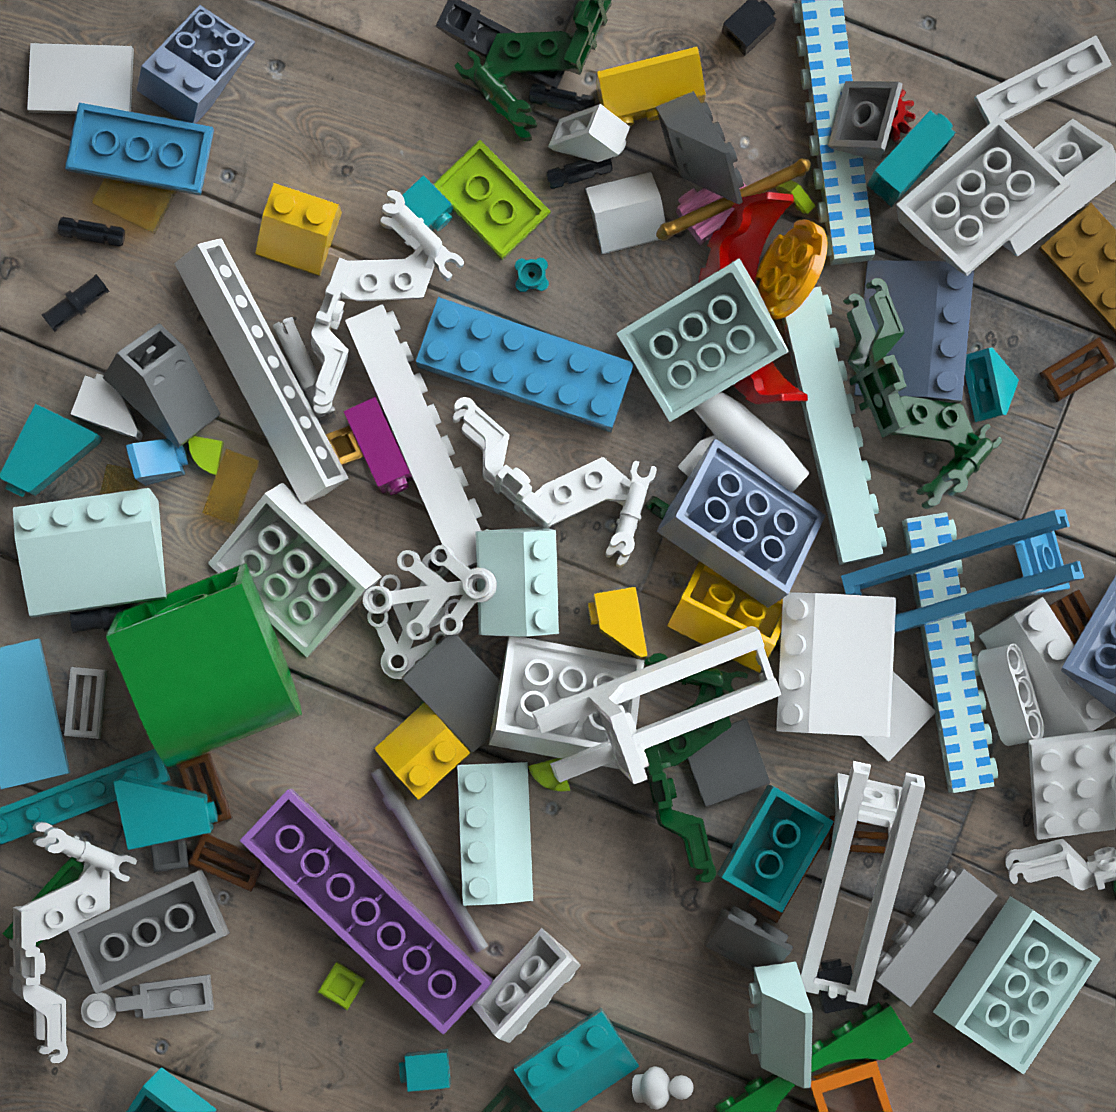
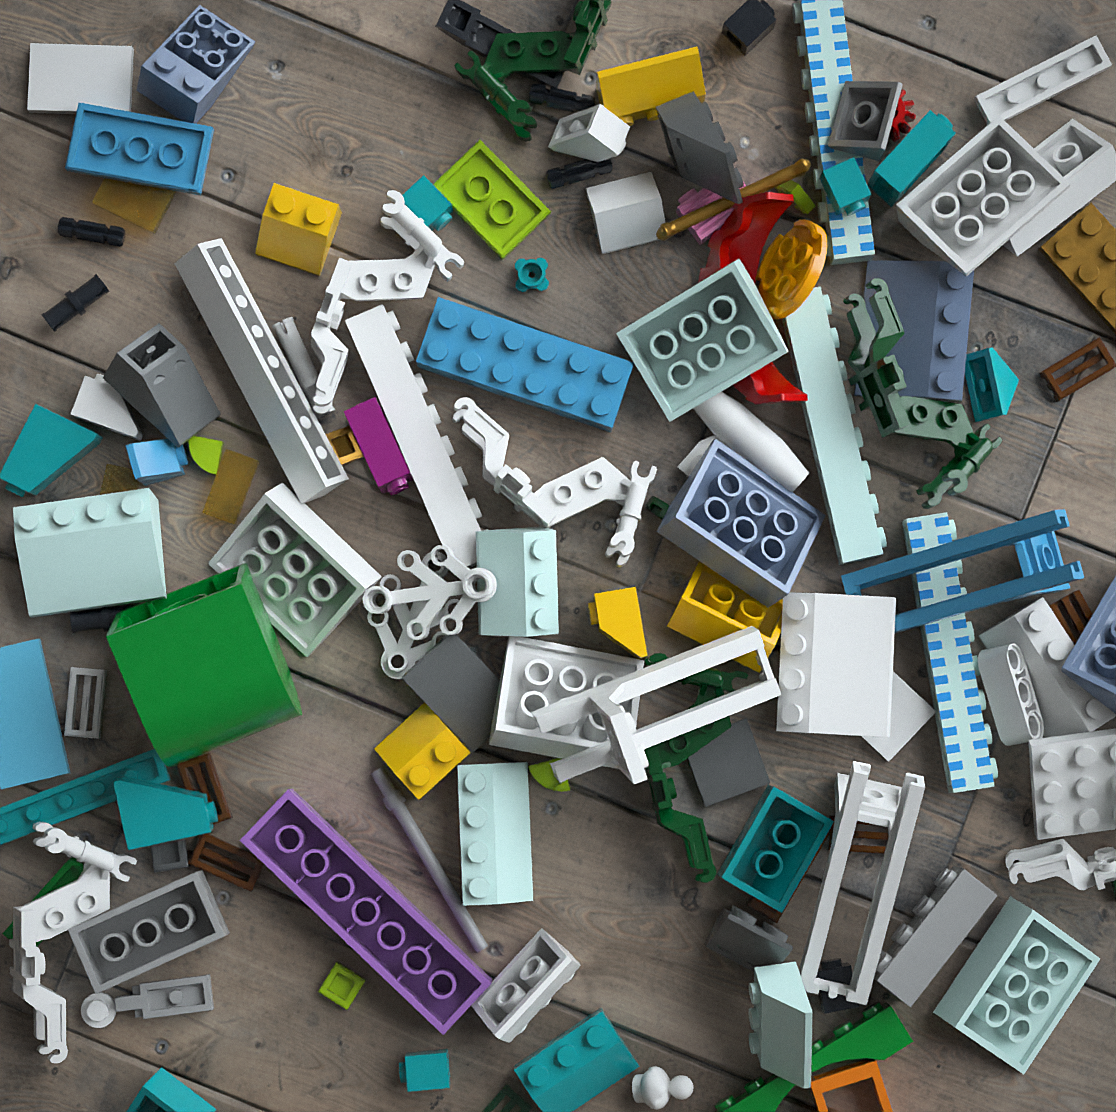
(845, 187): none -> teal brick

